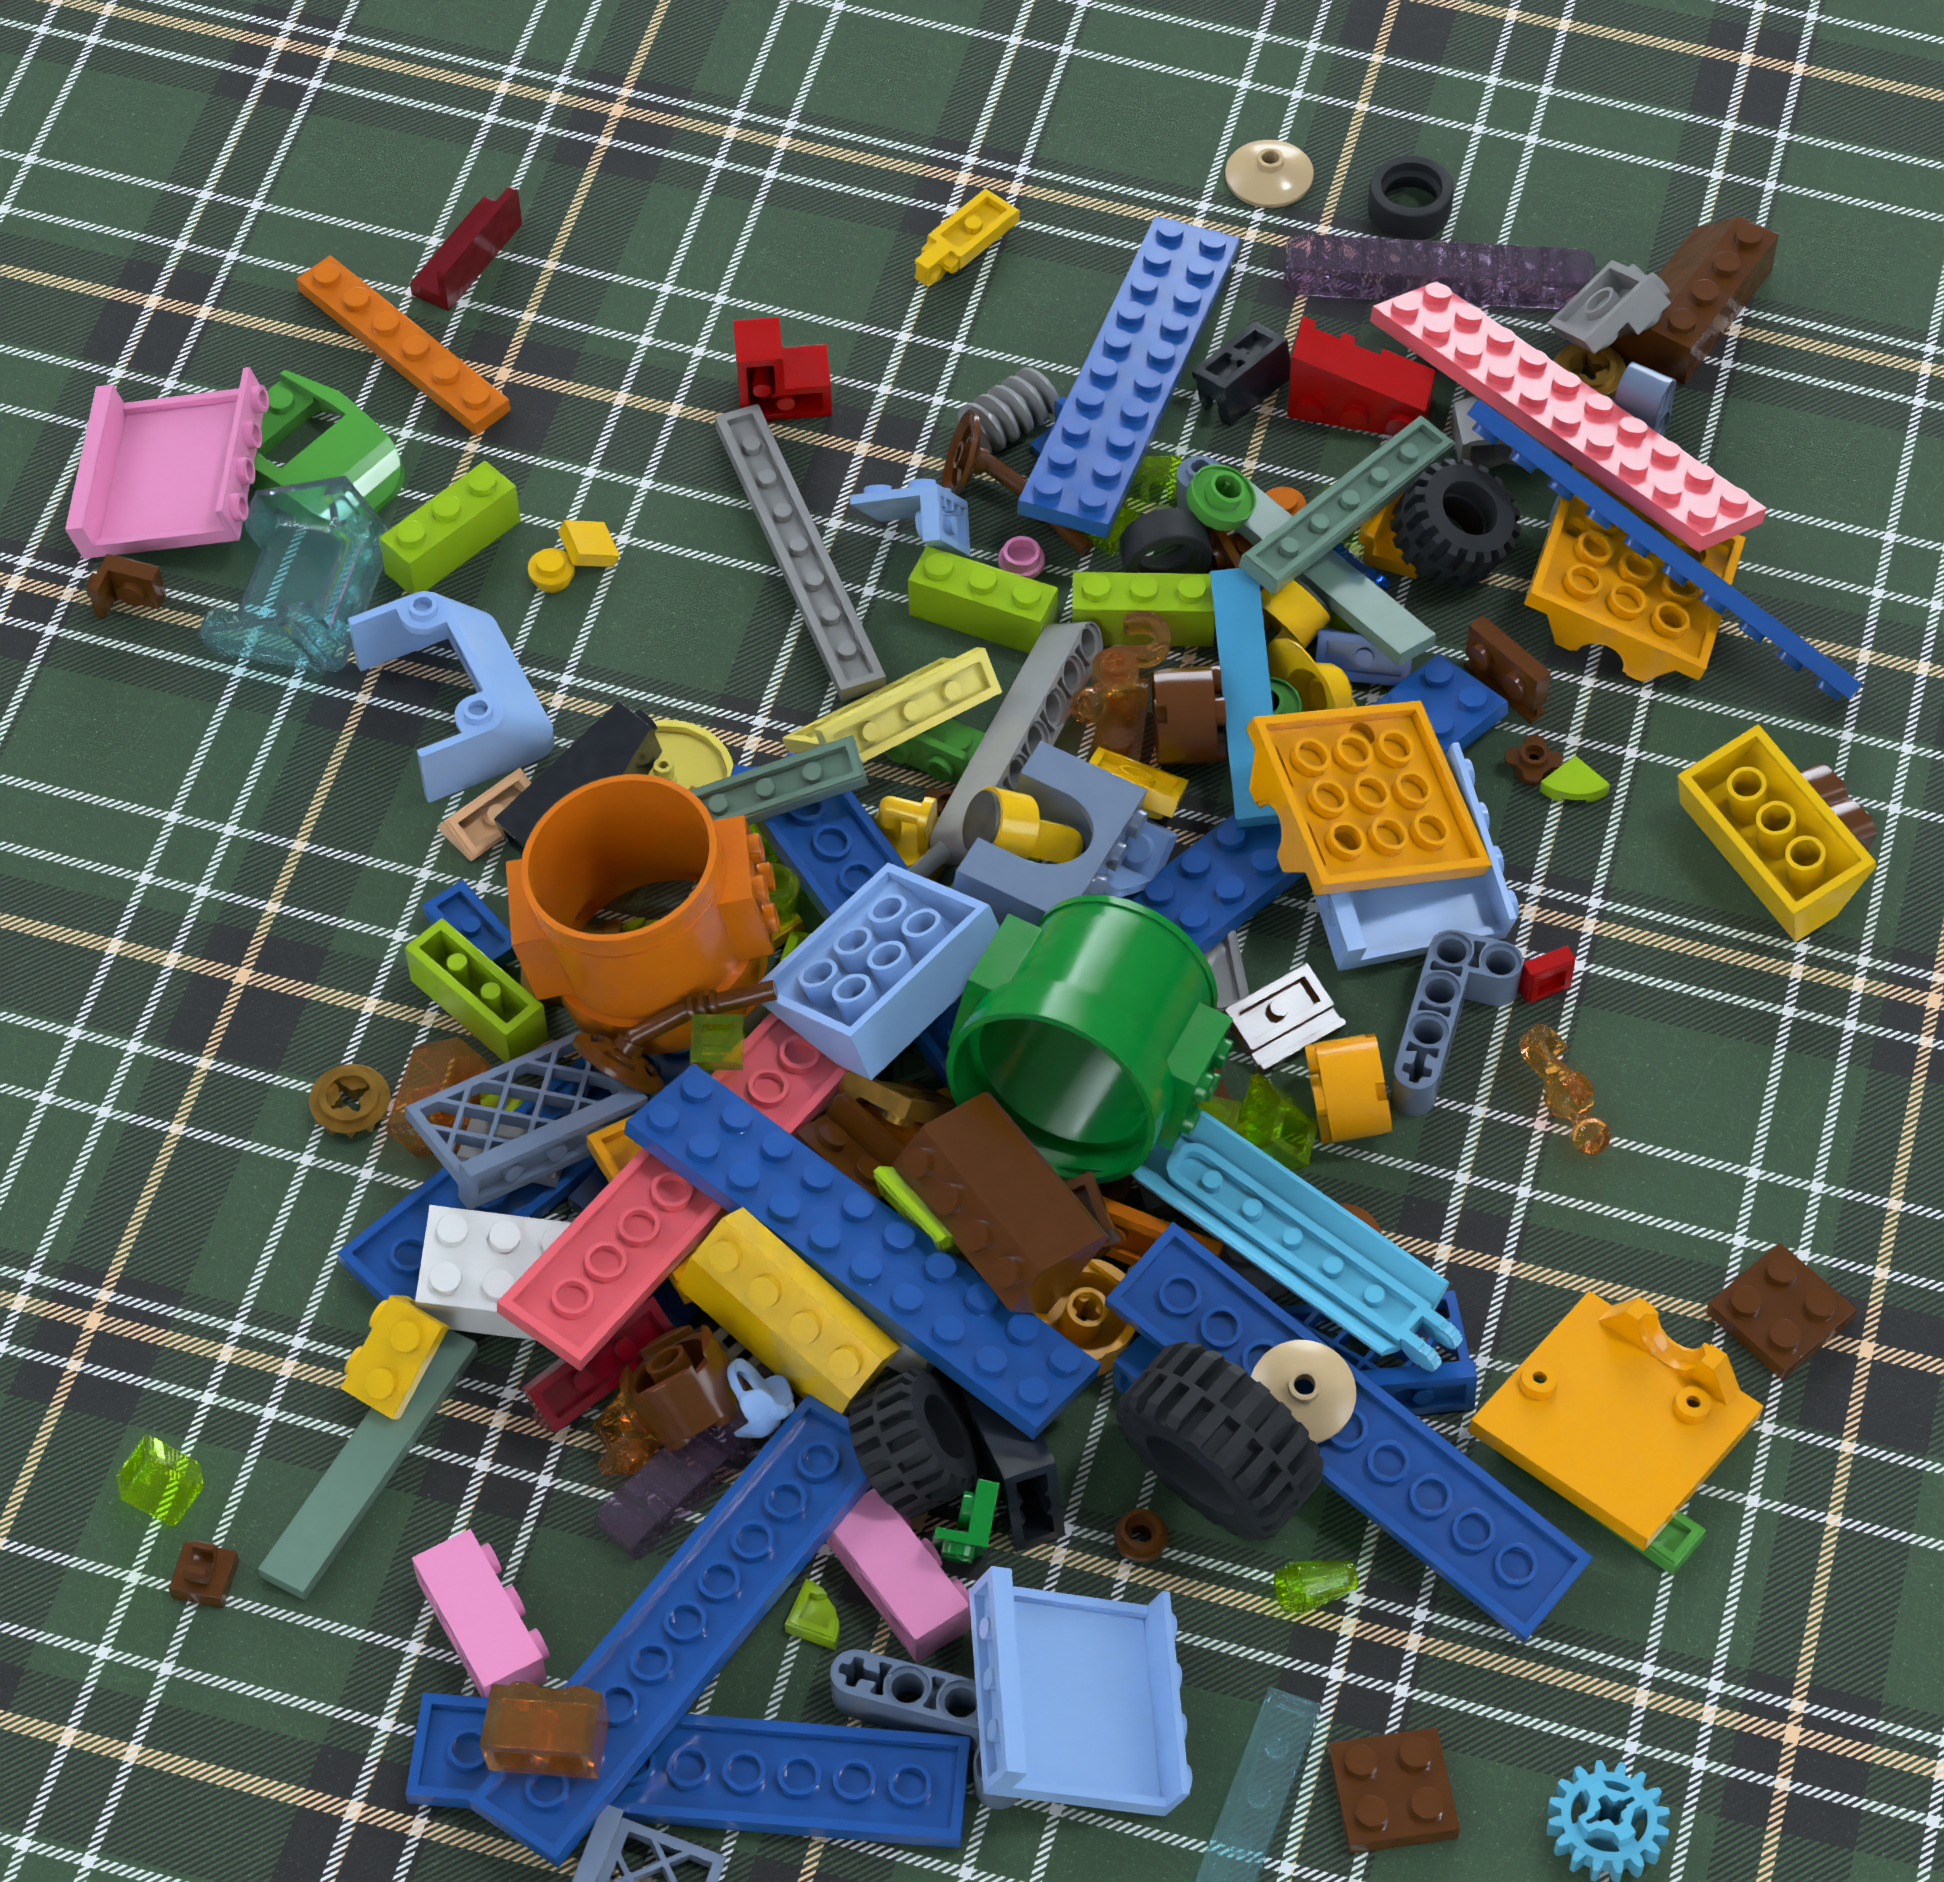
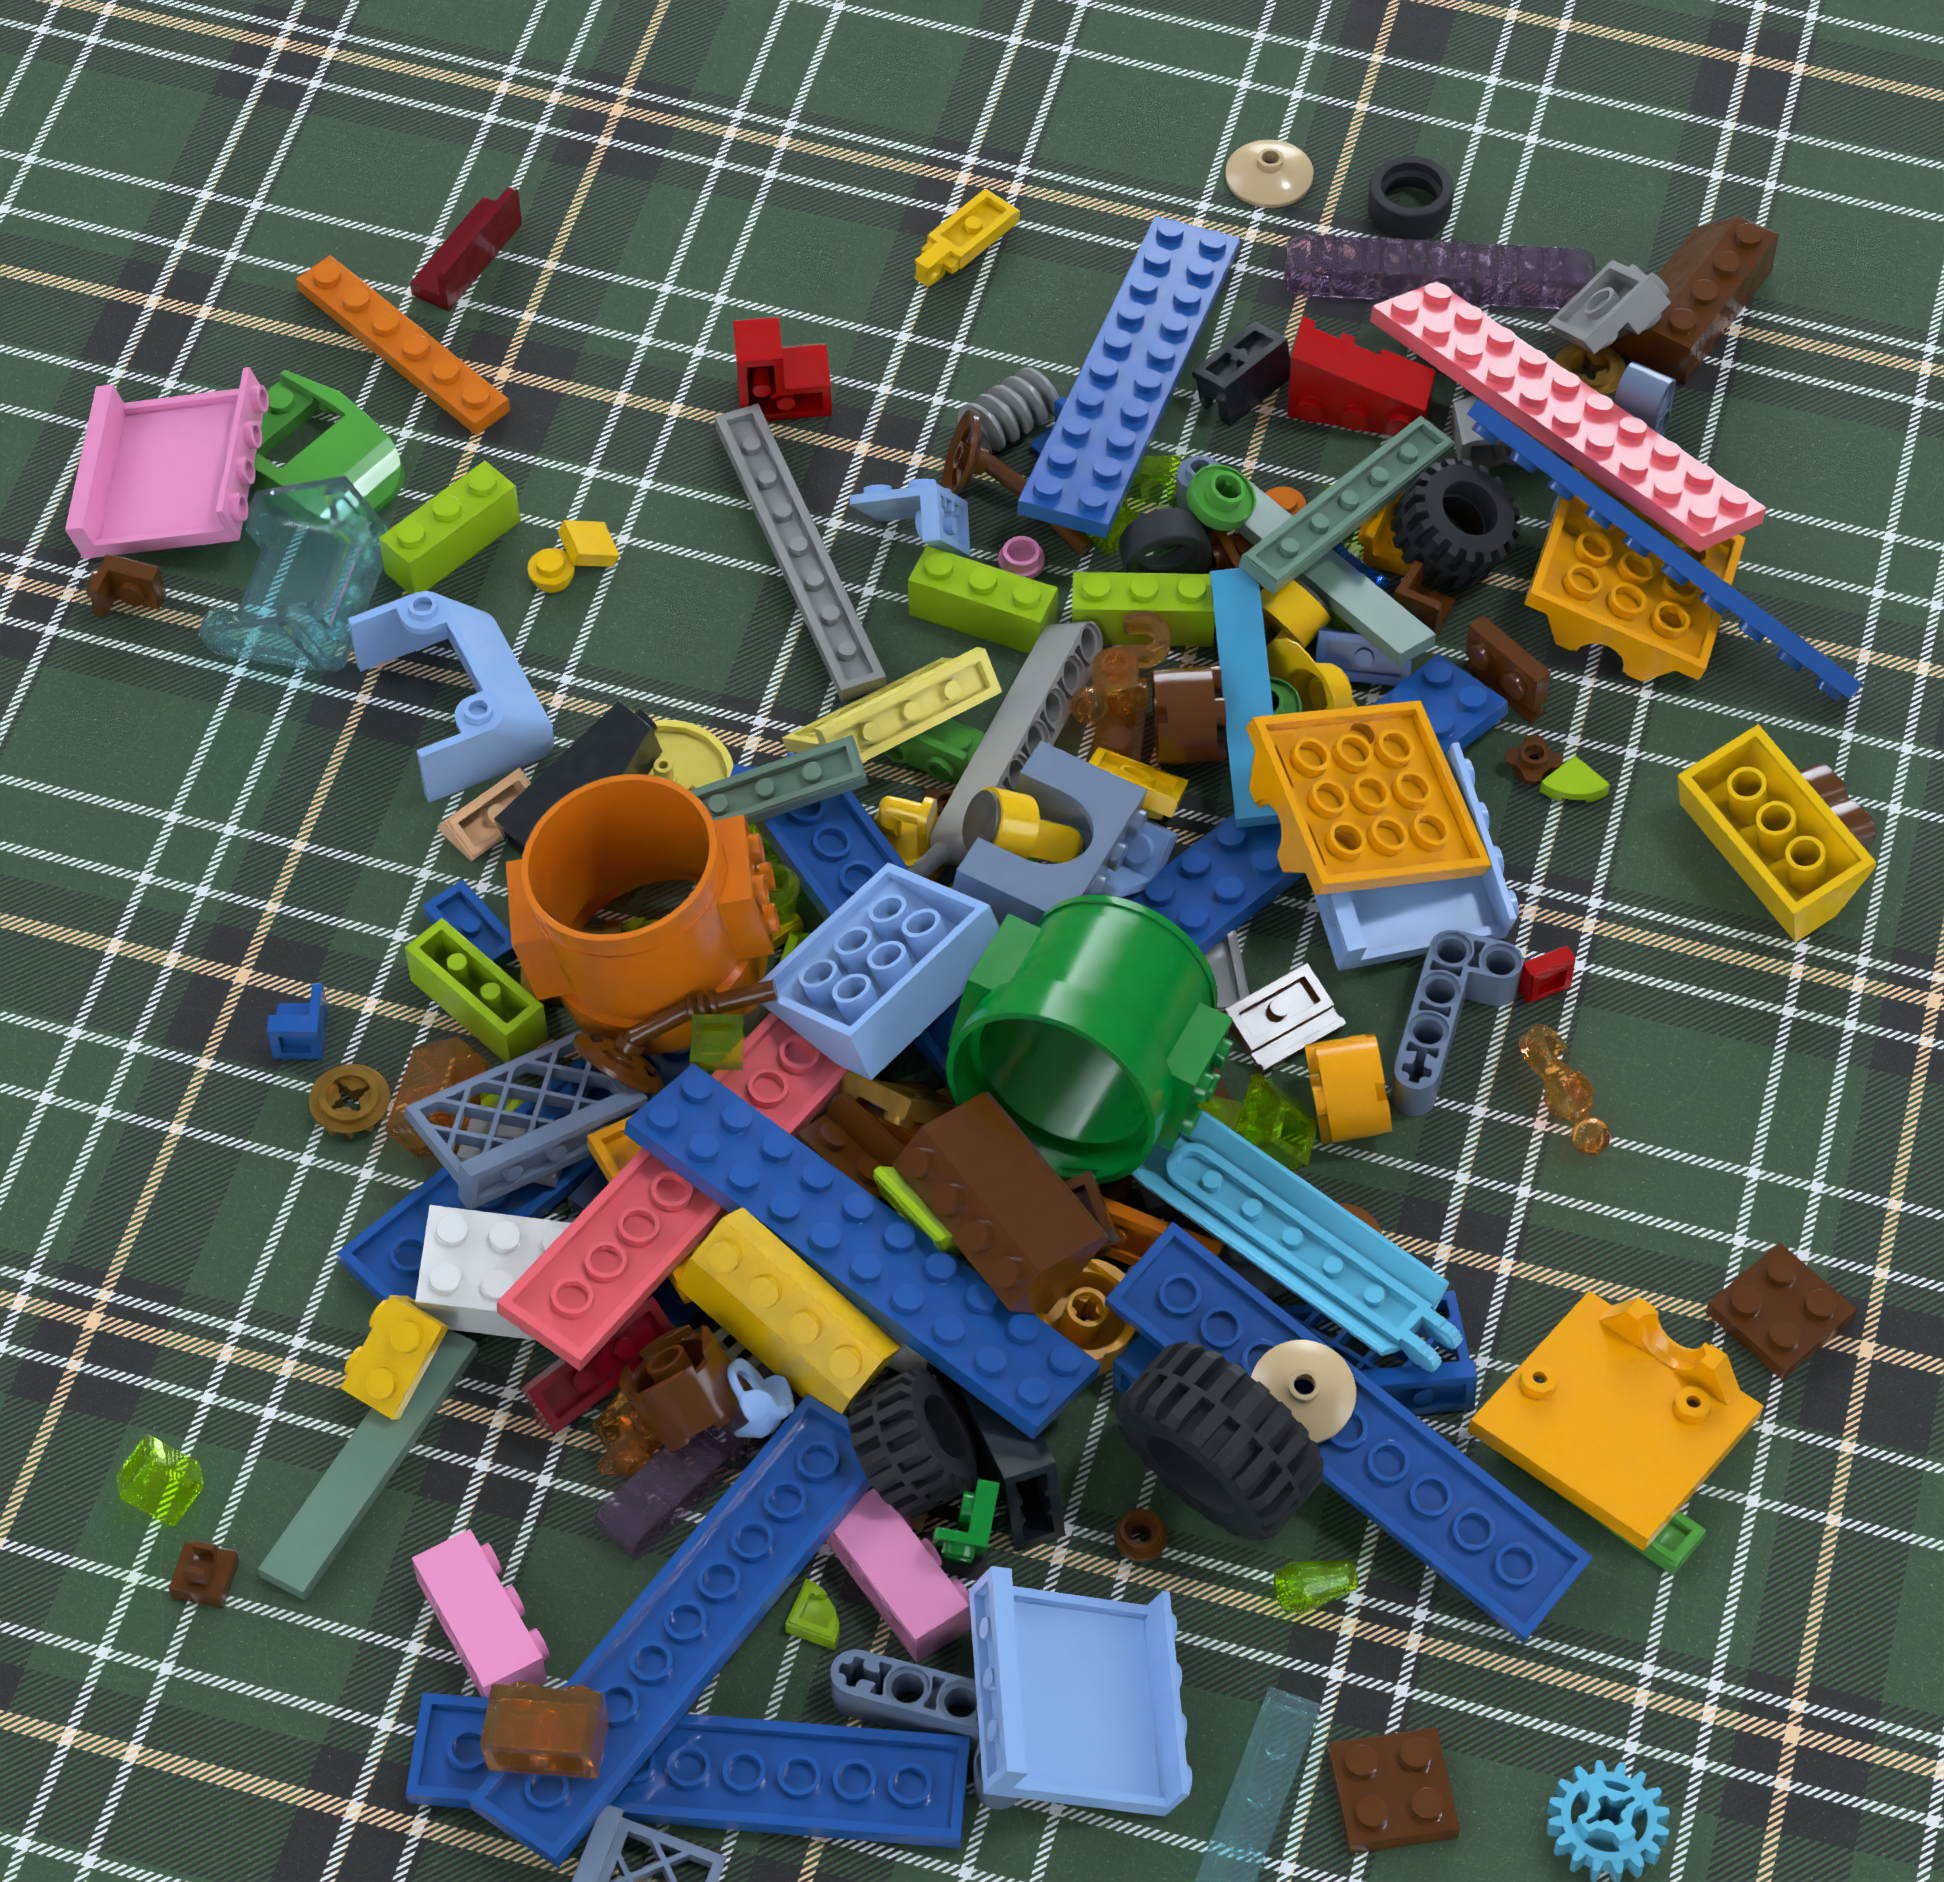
(299, 1028): none -> blue panel
(1425, 604): none -> reddish brown panel

